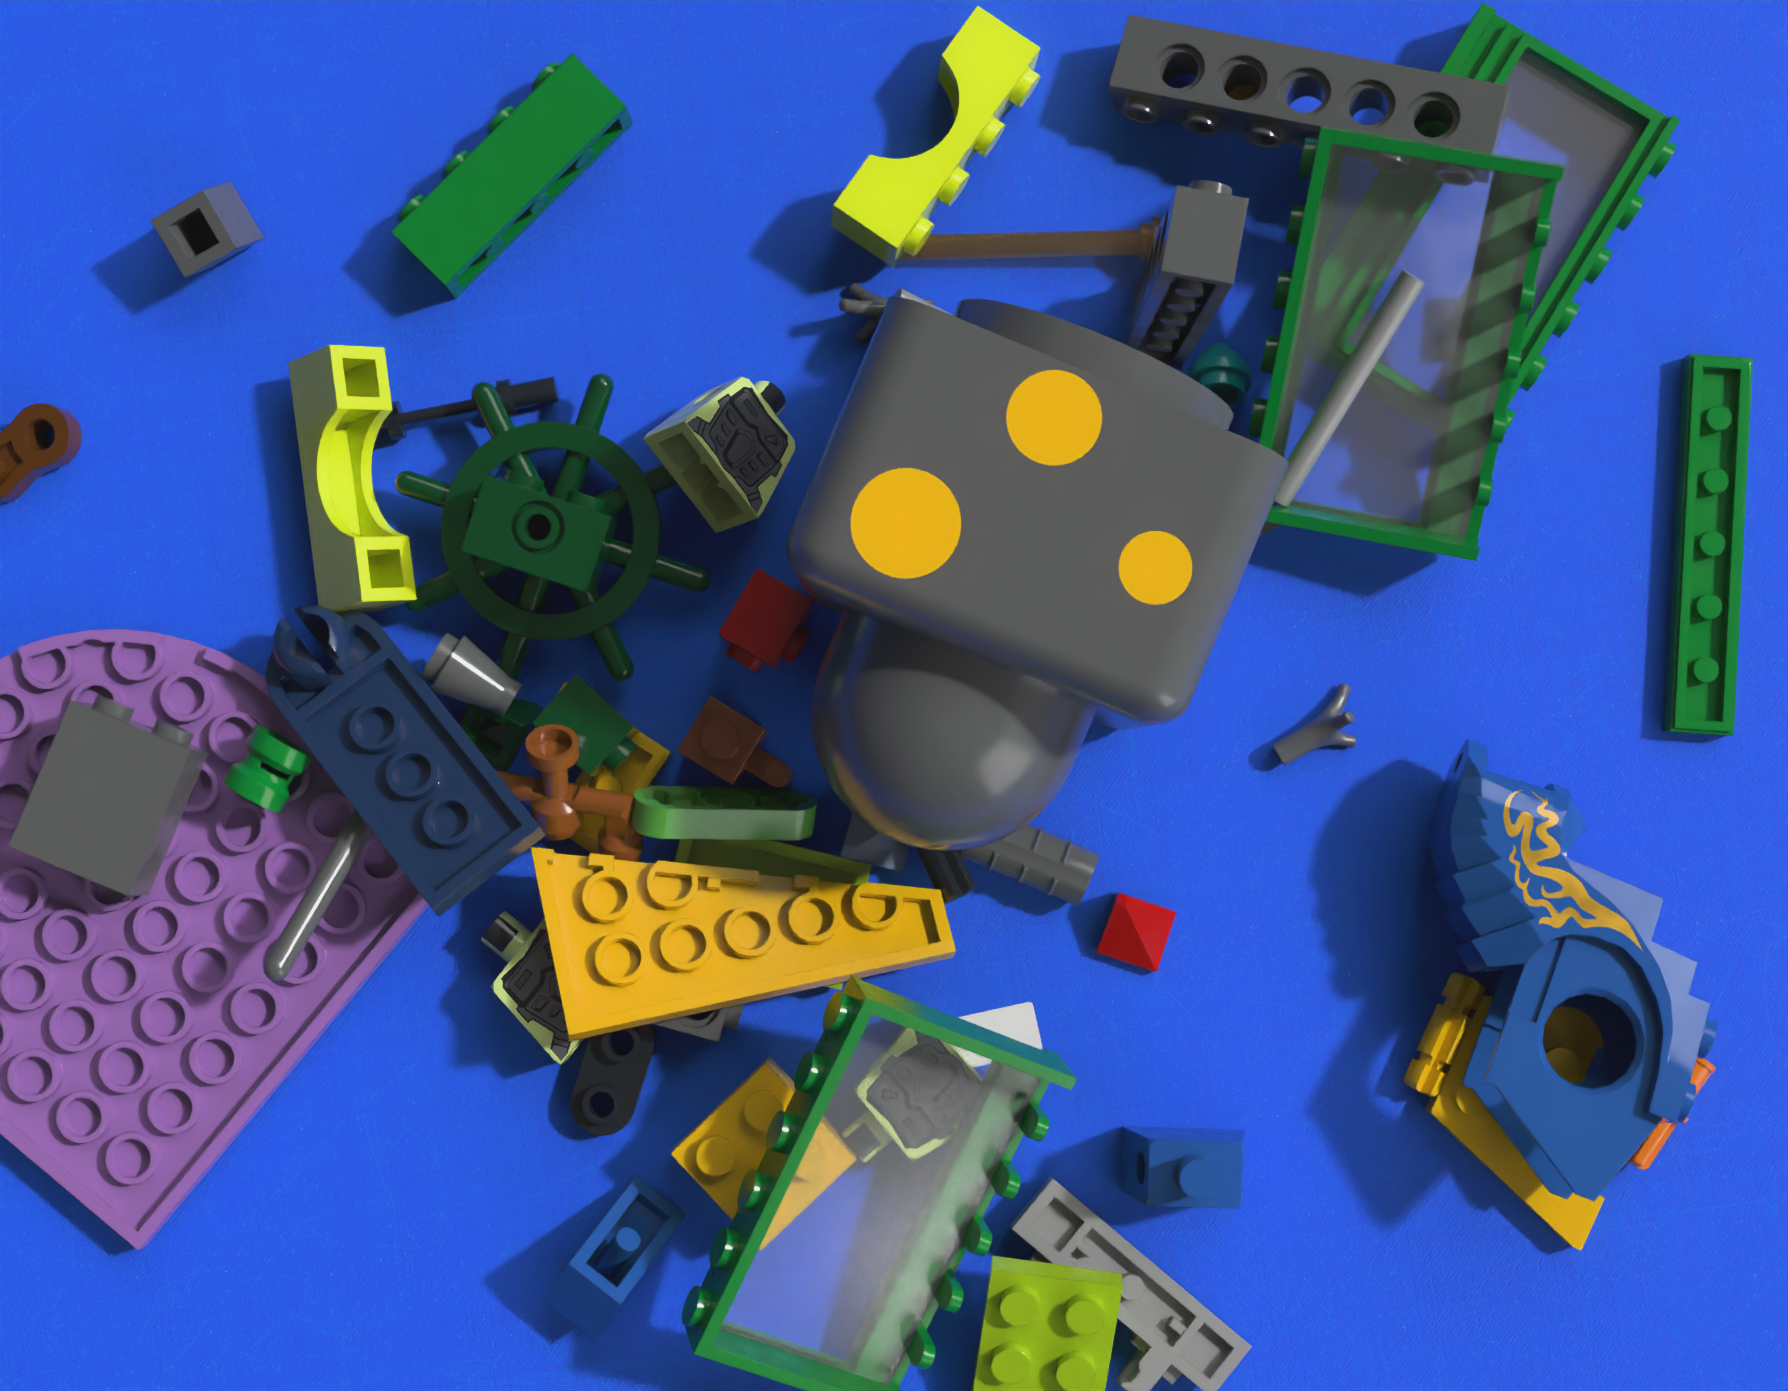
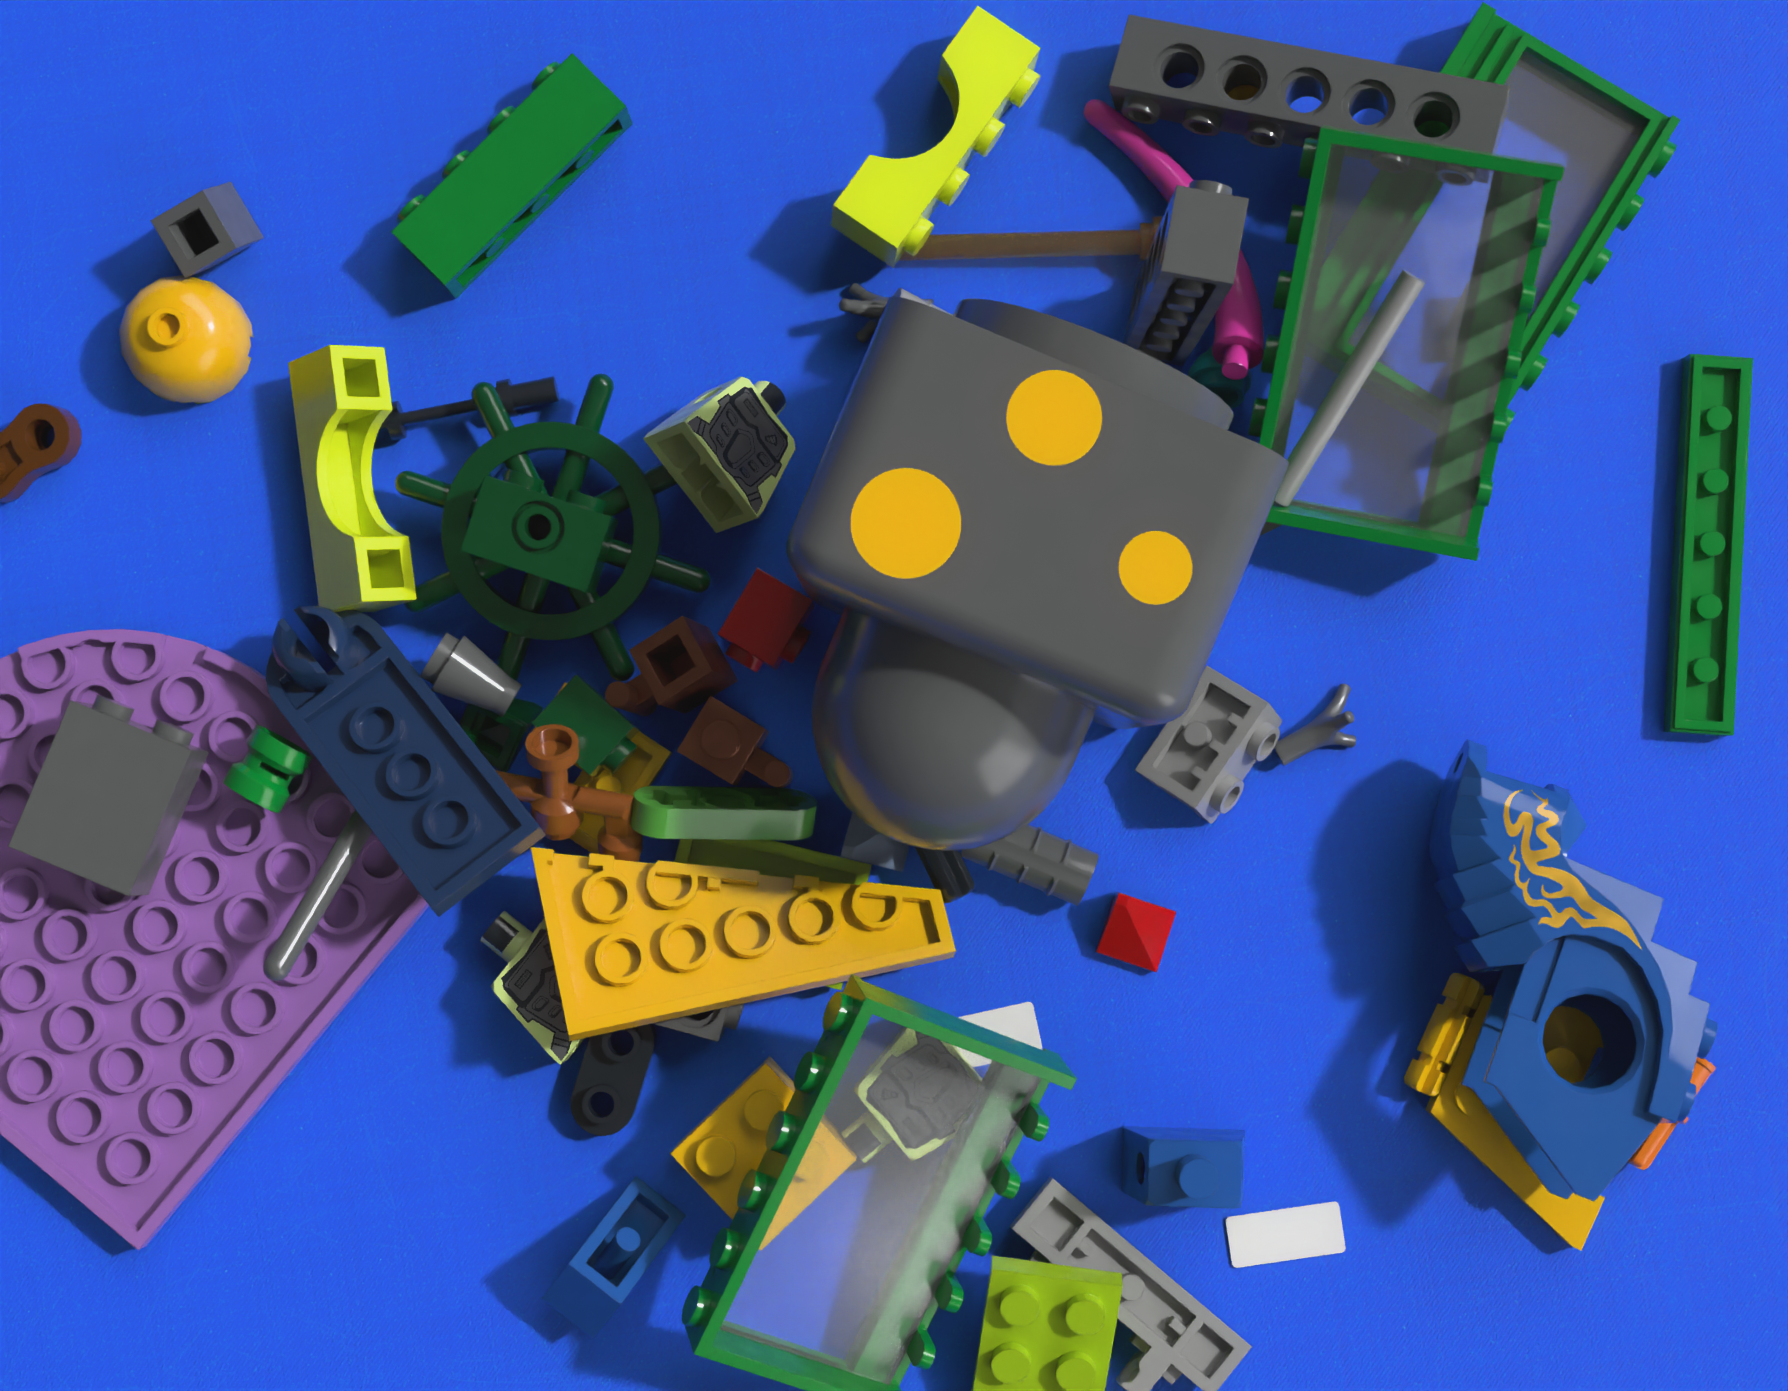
(186, 339): none -> yellow cylinder
(677, 670): none -> copper brick
(1212, 746): none -> light grey bracket
(1239, 320): none -> dark pink animal
(1285, 1234): none -> white sticker

